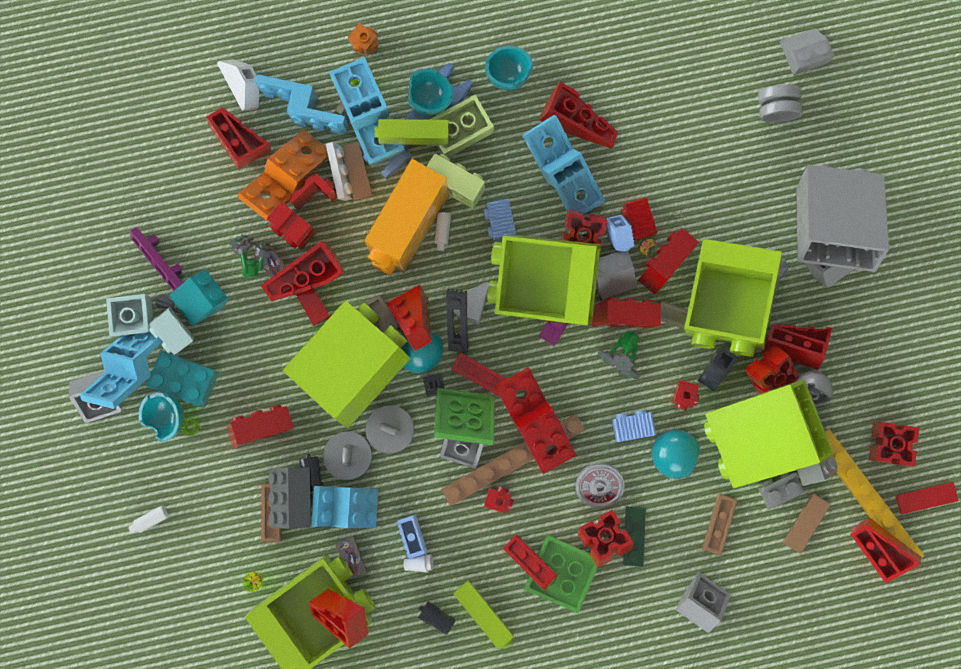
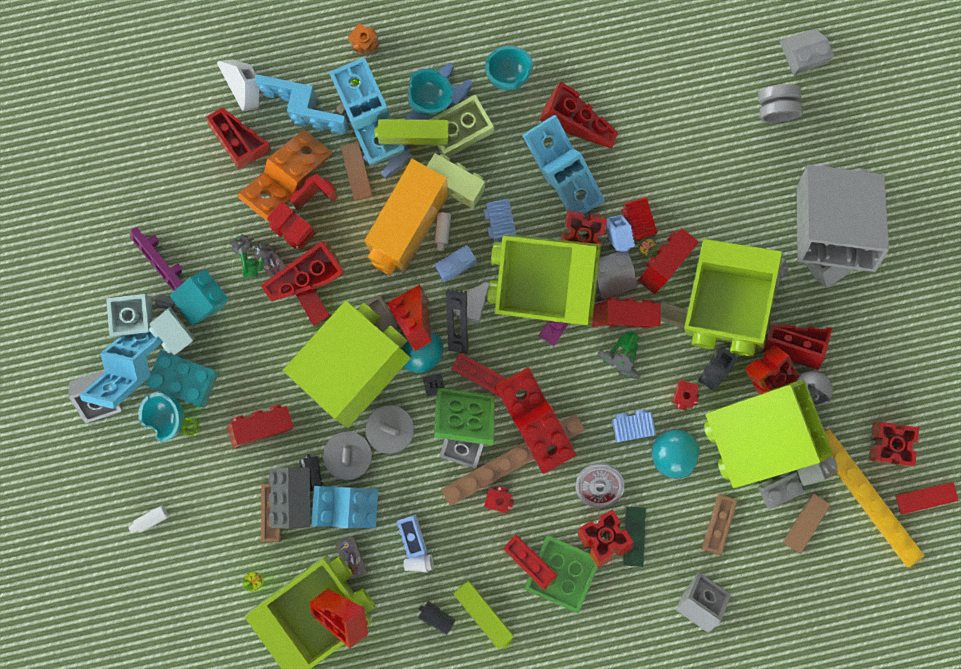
(339, 171): white plate -> none
(455, 263): none -> light blue brick
(884, 551): red wedge -> none

